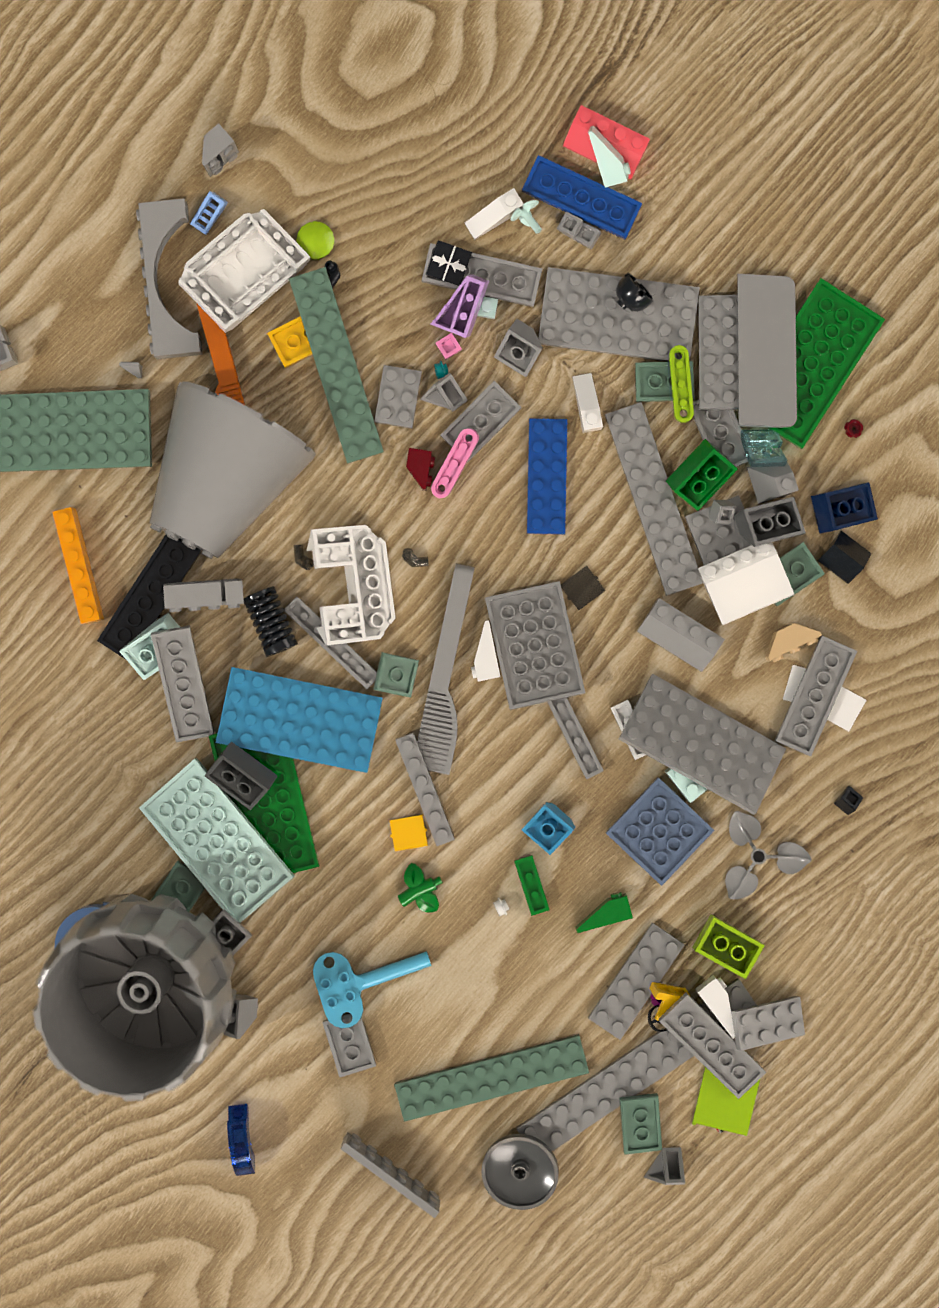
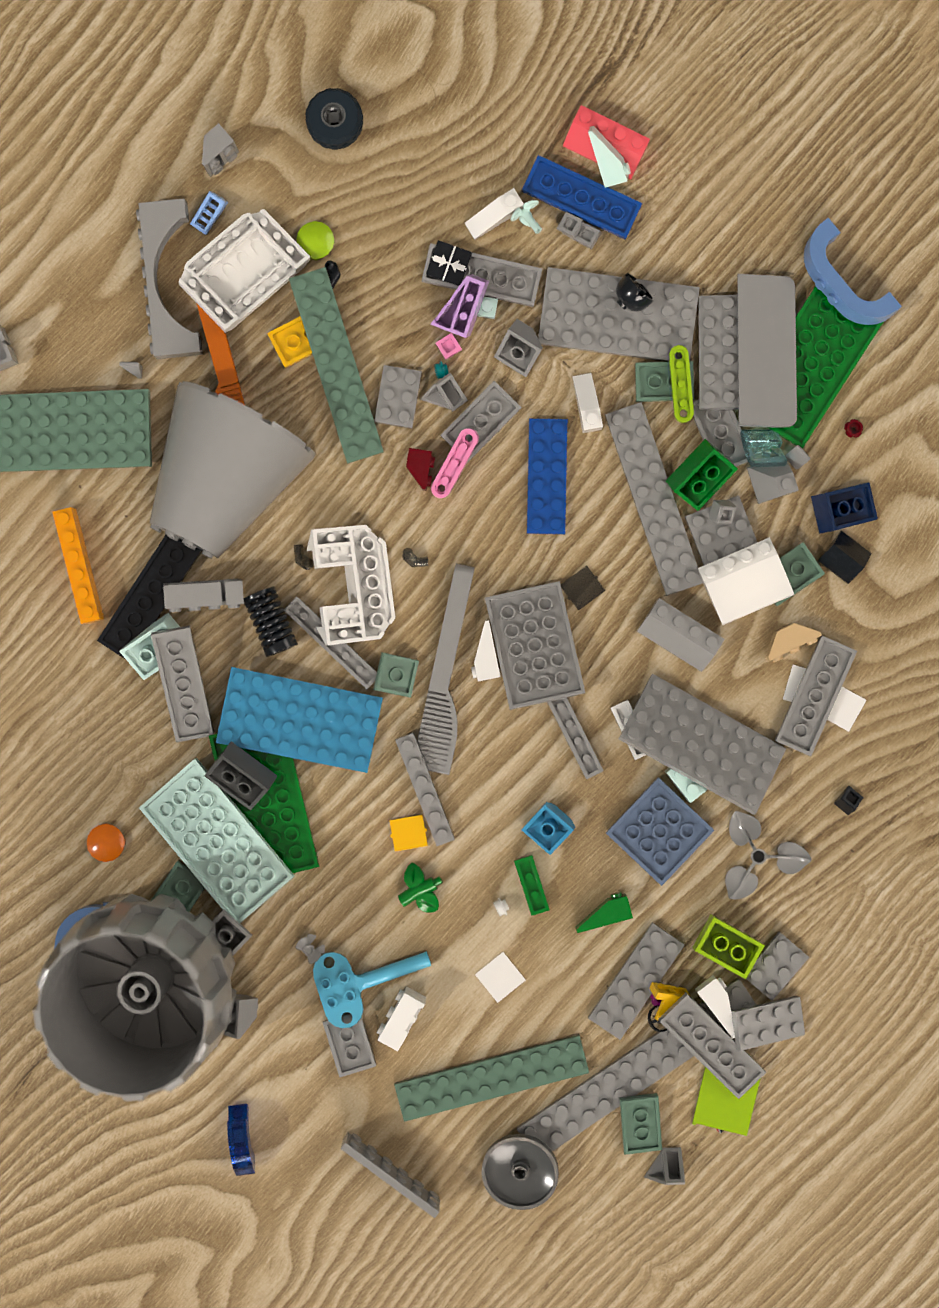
(105, 842): none -> orange dish
(305, 946): none -> light grey piece
(334, 118): none -> black wheel
(401, 1018): none -> white wedge
(500, 977): none -> white sticker
(770, 522): dark grey slope -> none
(776, 966): none -> light grey plate
(797, 457): none -> light grey slope
(835, 288): none -> medium blue arch

